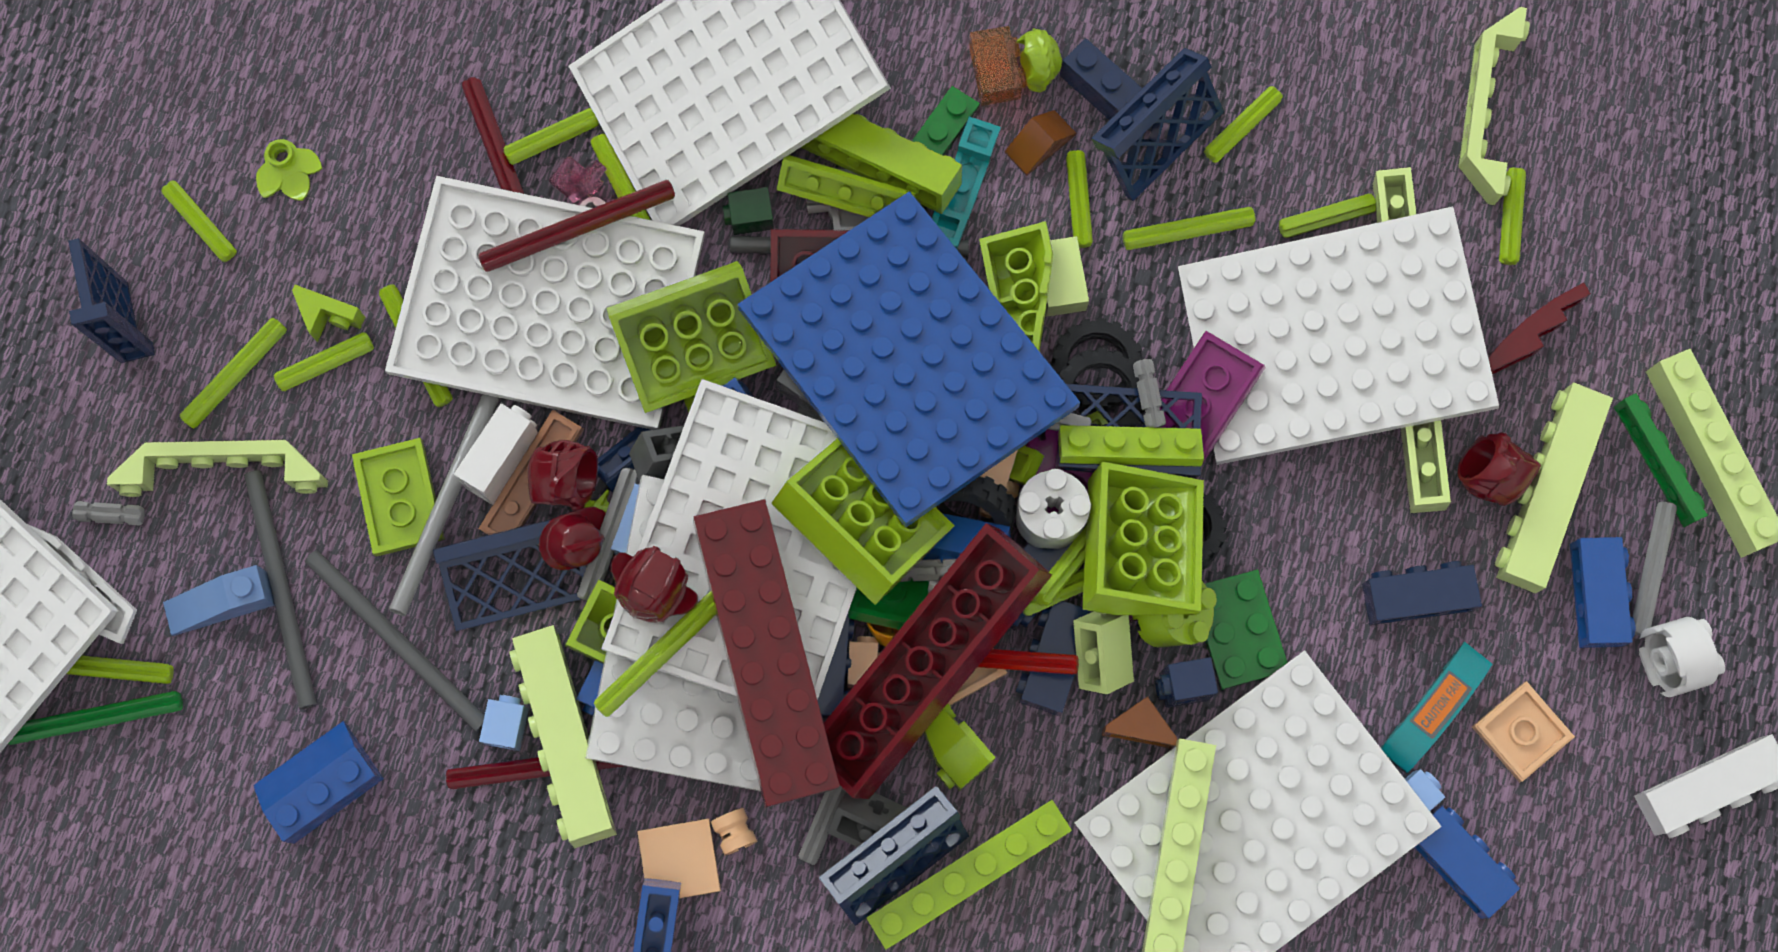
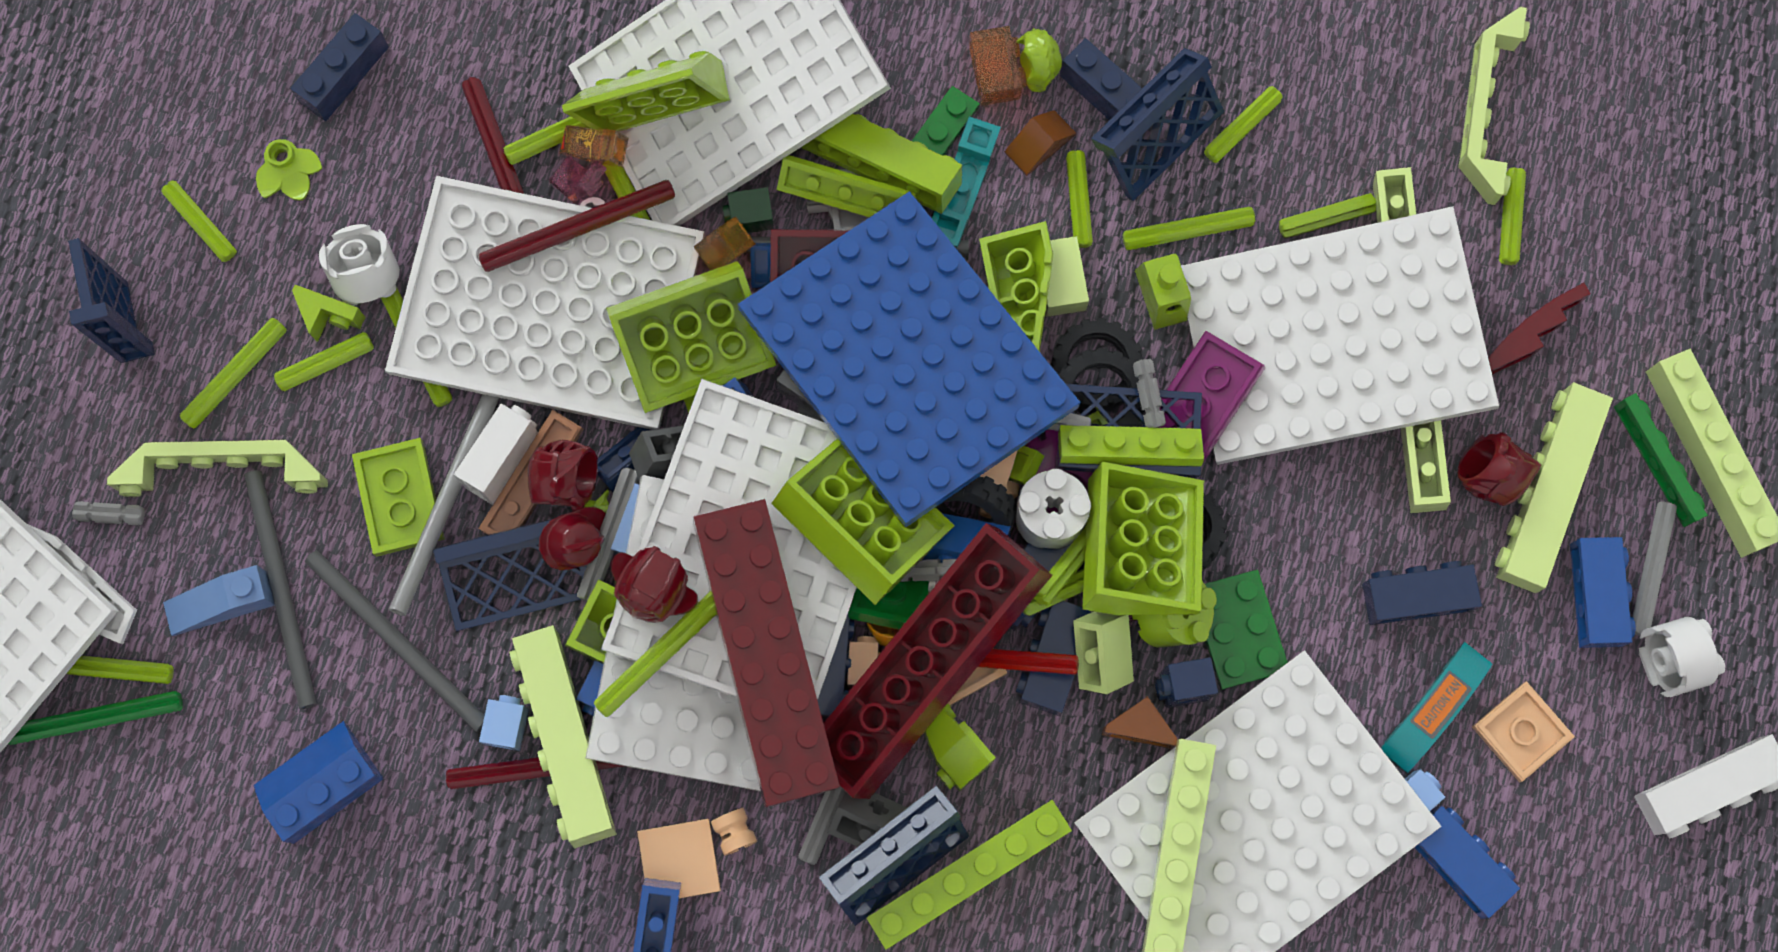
(340, 67): none -> dark blue brick
(360, 264): none -> white brick
(594, 145): none -> clear orange leg
(651, 94): none -> lime slope
(724, 244): none -> clear orange brick
(760, 264): none -> blue piece
(1163, 287): none -> lime torso

